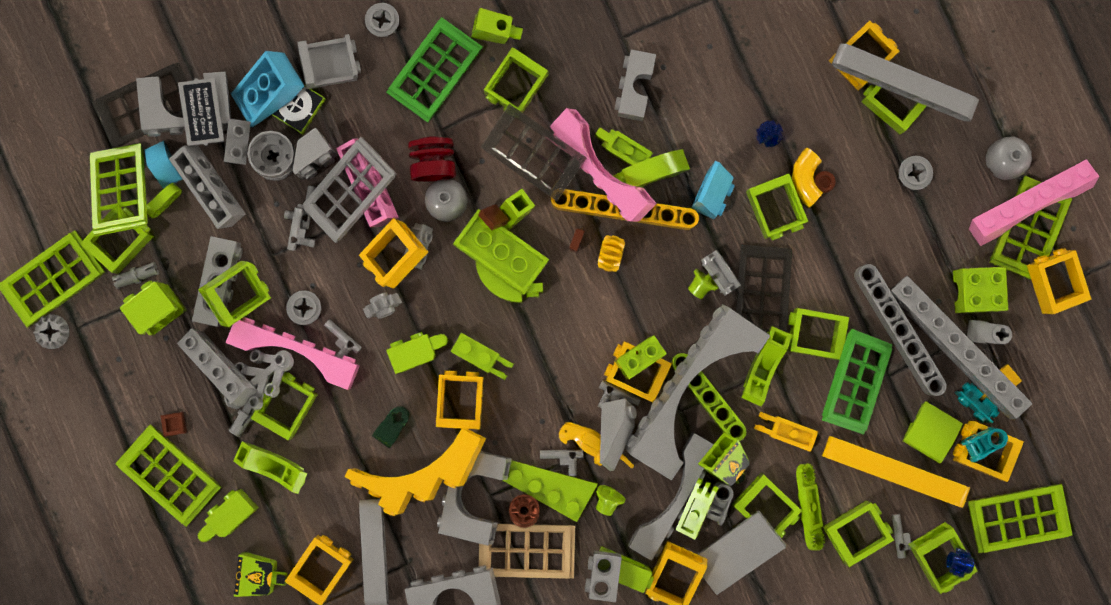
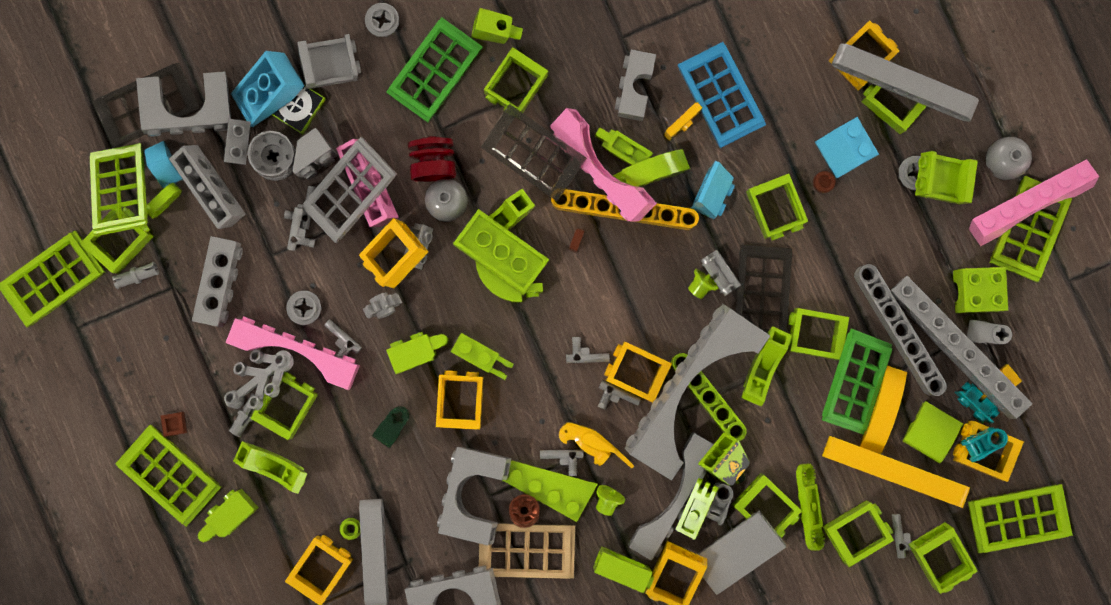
(58, 338): light grey gear -> none
(152, 308): lime piece -> none
(201, 112): piece -> none
(217, 306): lime window -> none
(217, 367): light grey brick -> none
(257, 575): torso -> none
(344, 531): none -> lime plate
(452, 466): yellow arch -> none
(493, 217): copper tile -> none
(584, 354): none -> light grey hose
(609, 576): light grey brick -> none
(611, 253): yellow gear -> none
(616, 428): light grey slope -> none
(648, 353): lime window -> none
(683, 122): none -> yellow plate
(703, 59): none -> dark azure piece
(769, 133): clear blue gear -> none
(789, 432): yellow hinge -> none
(803, 177): yellow cylinder -> none
(846, 147): none -> medium azure slope
(884, 410): none -> yellow slope
(946, 178): none -> lime panel
(960, 562): clear blue gear -> none
(1042, 286): yellow window -> none

